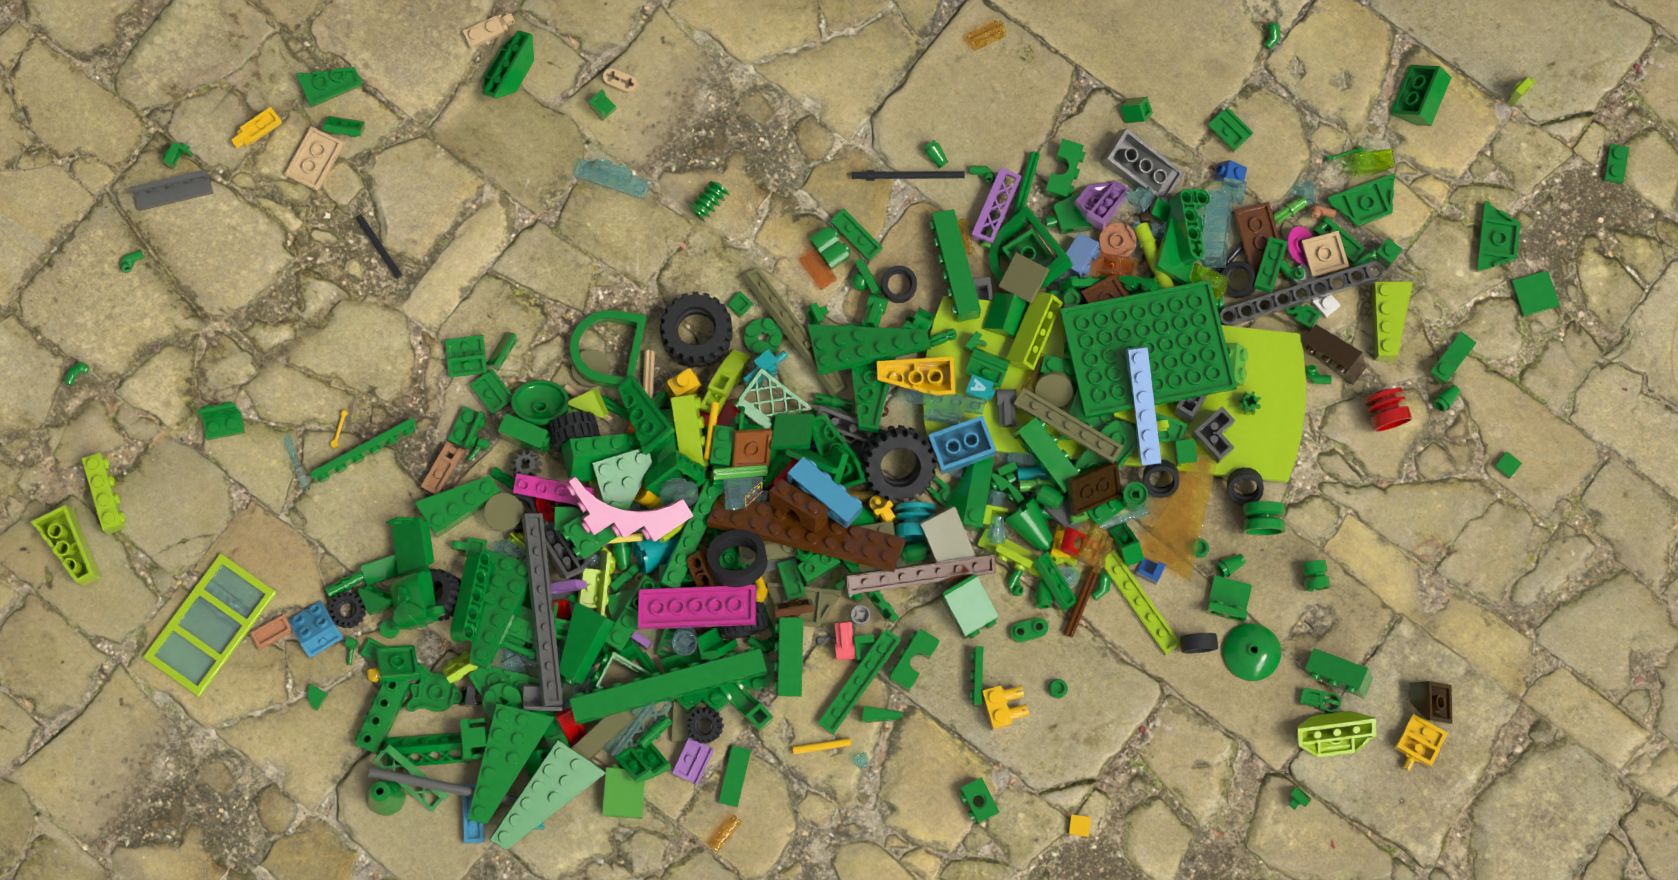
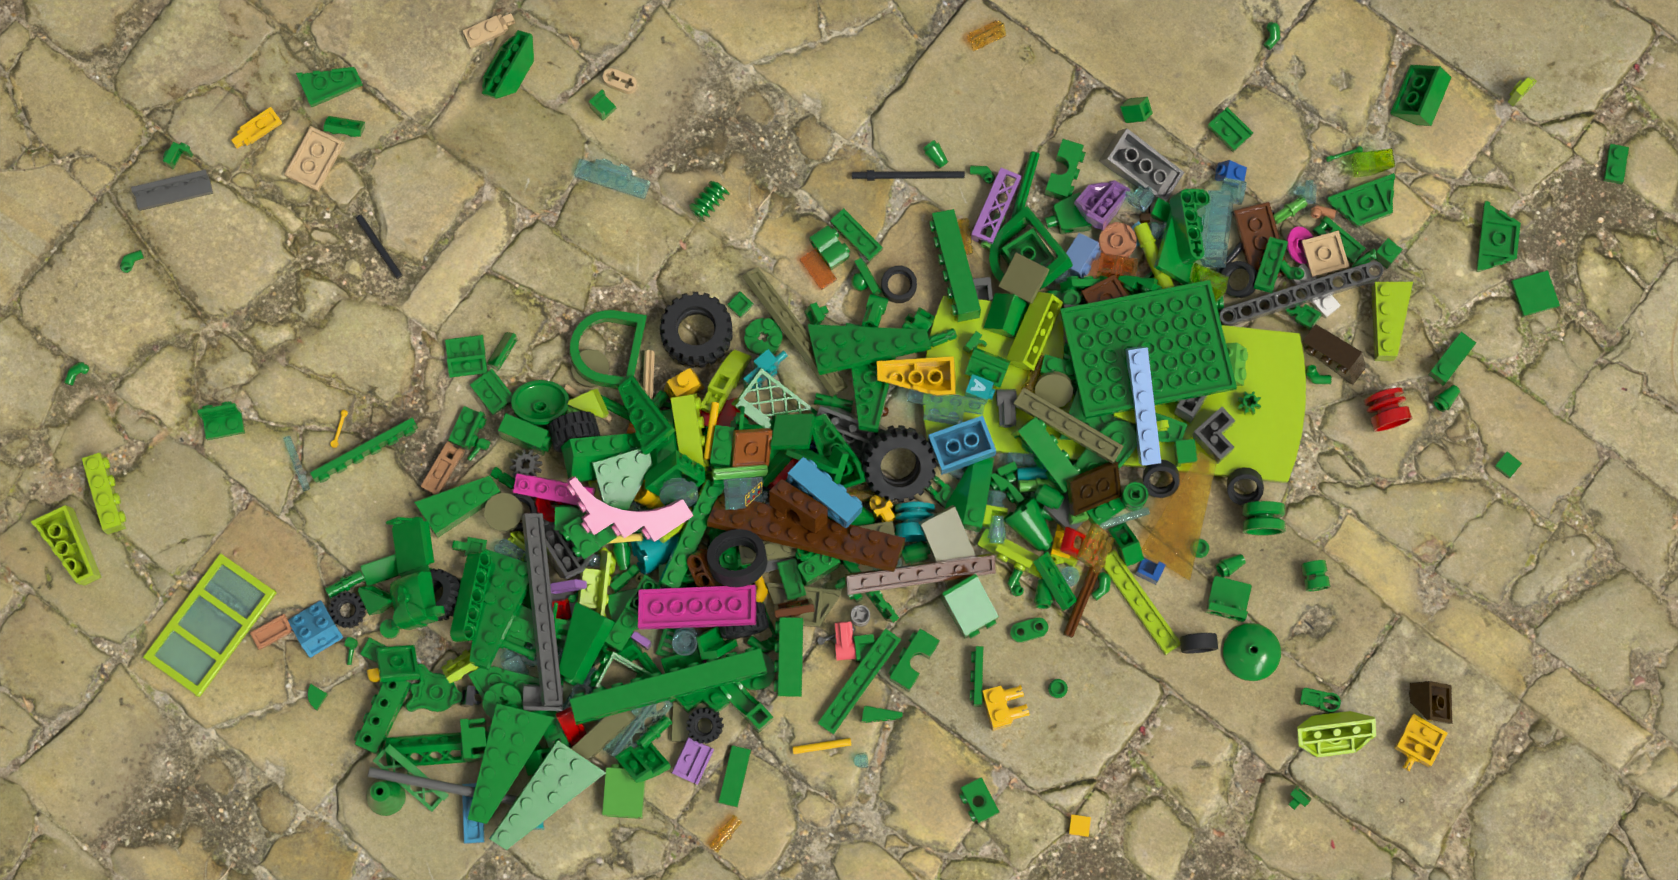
(1339, 673): green wedge -> none

